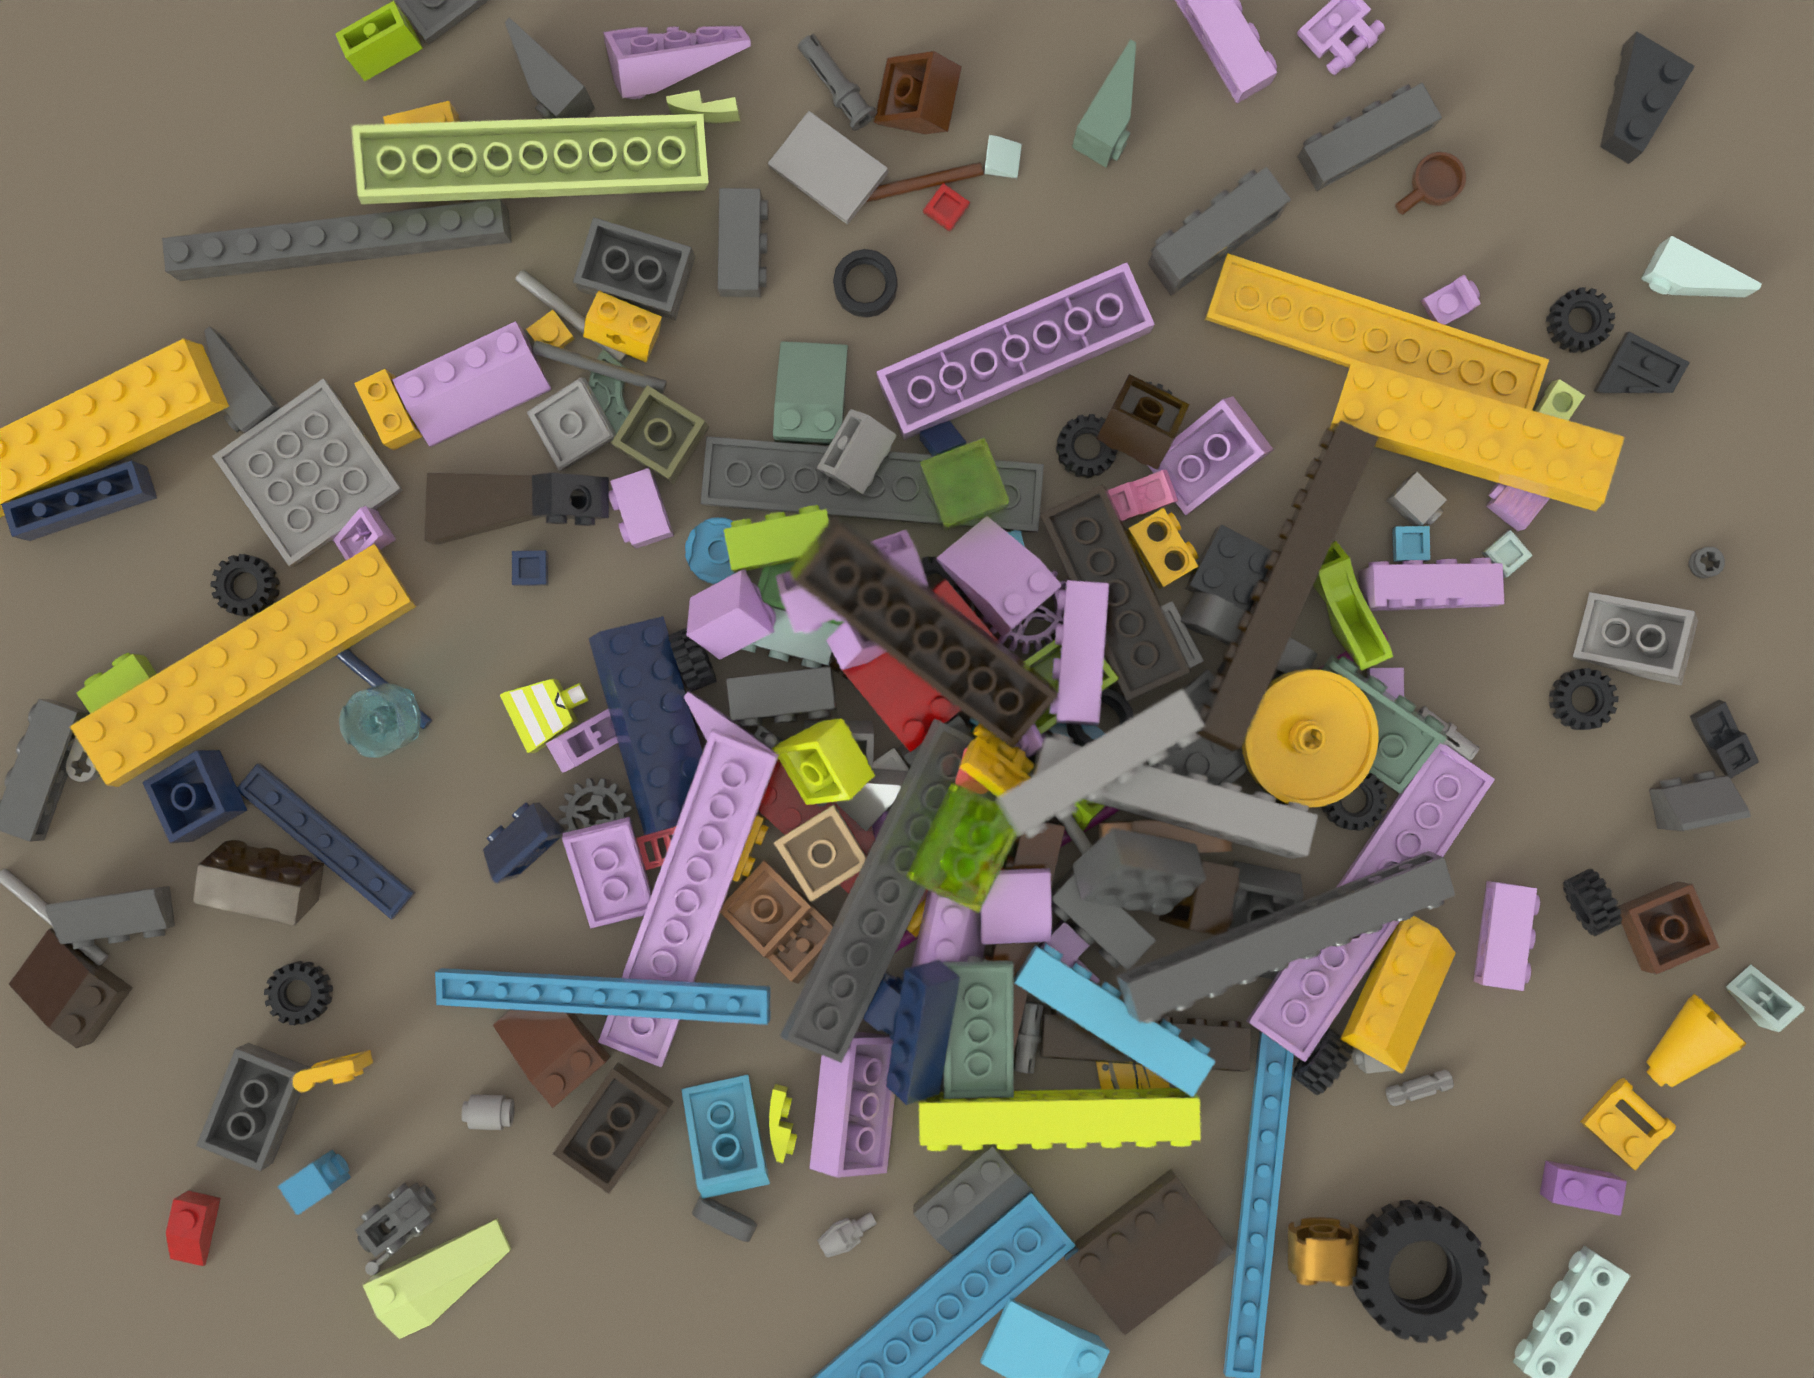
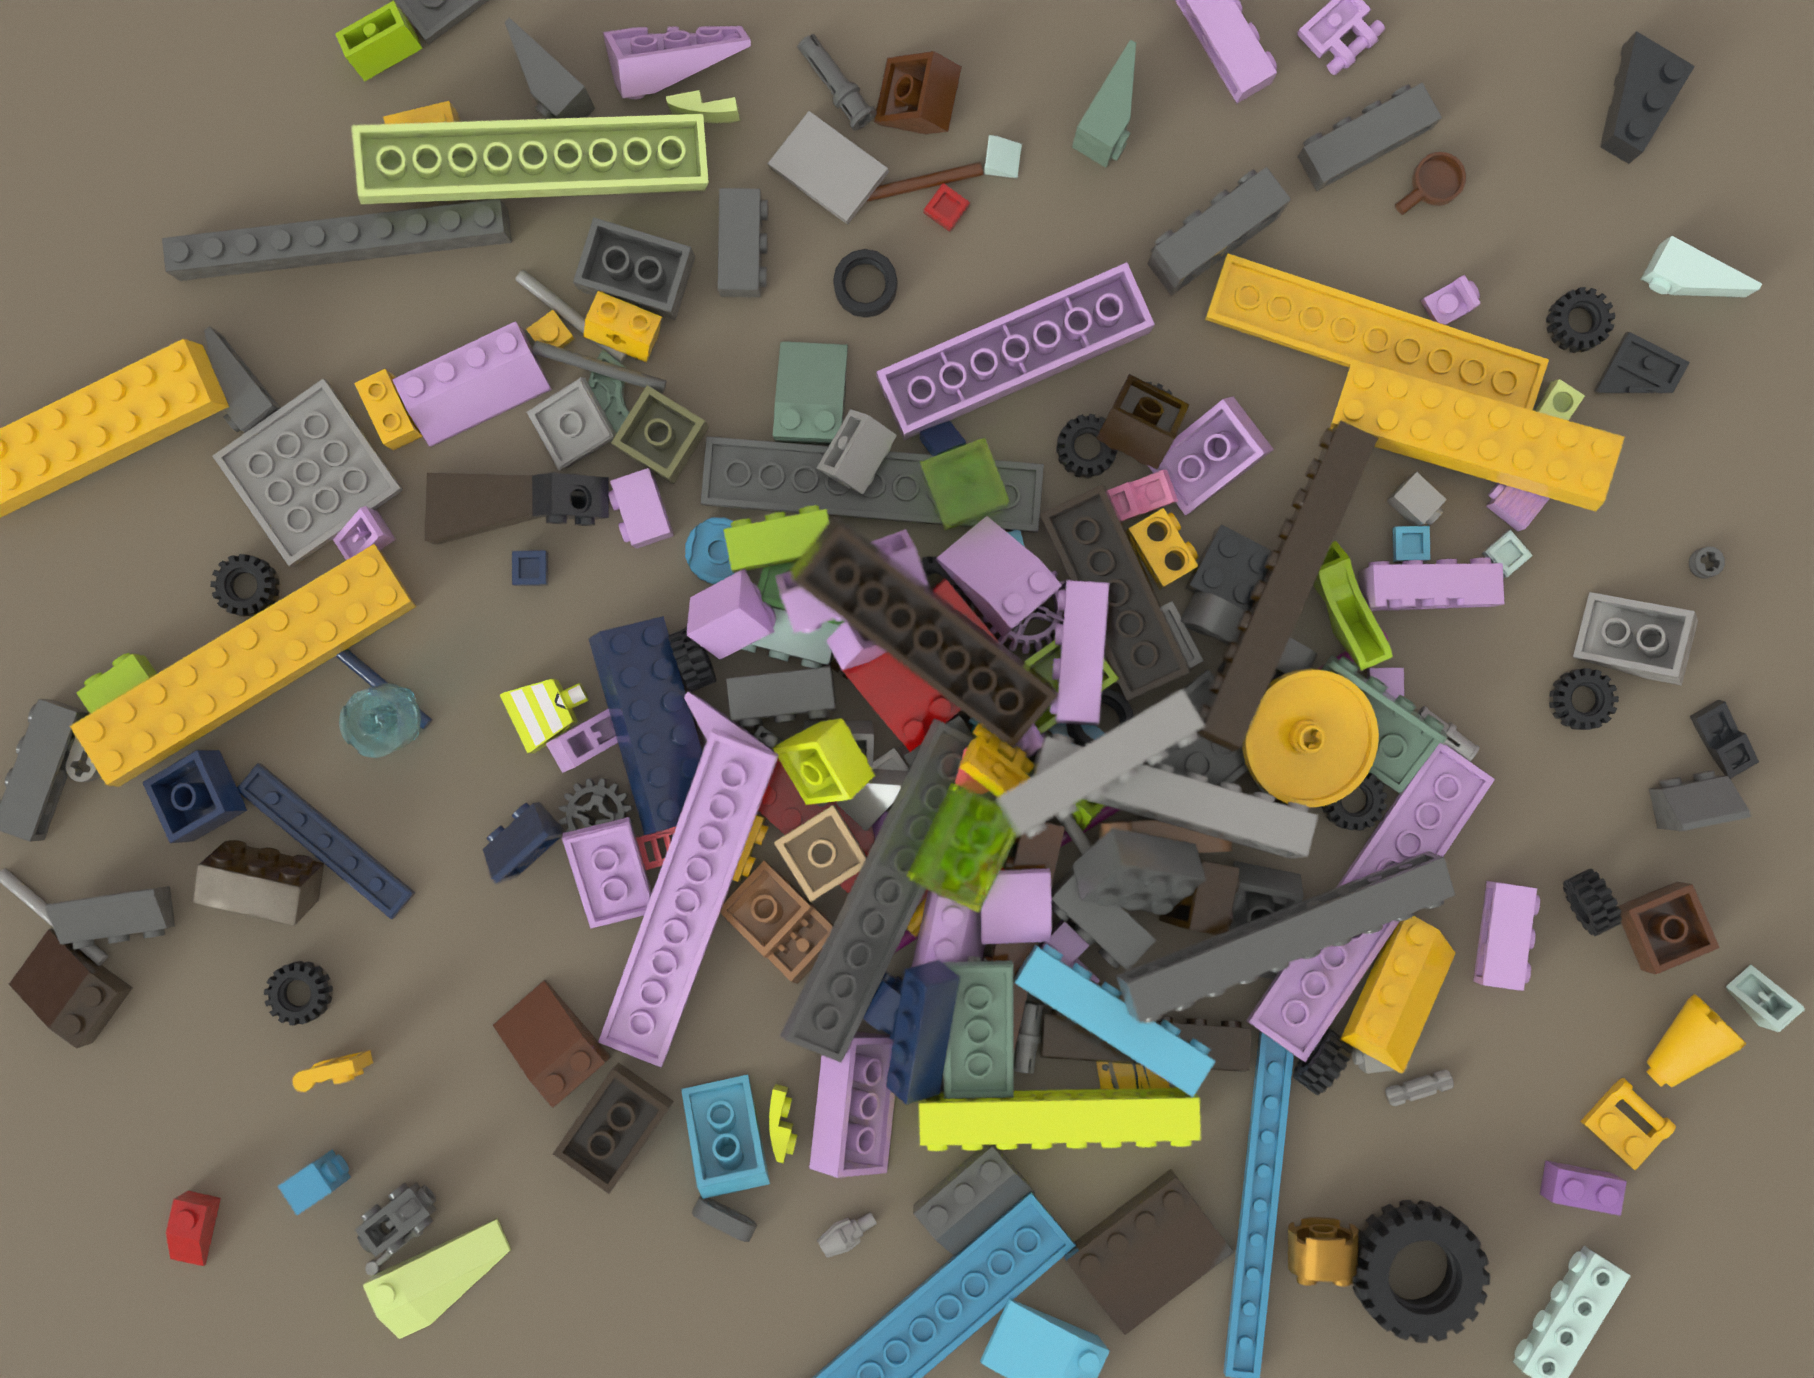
(79, 501): dark blue brick -> none
(252, 1107): dark grey brick -> none
(488, 1112): light grey brick -> none
(603, 996): dark azure plate -> none

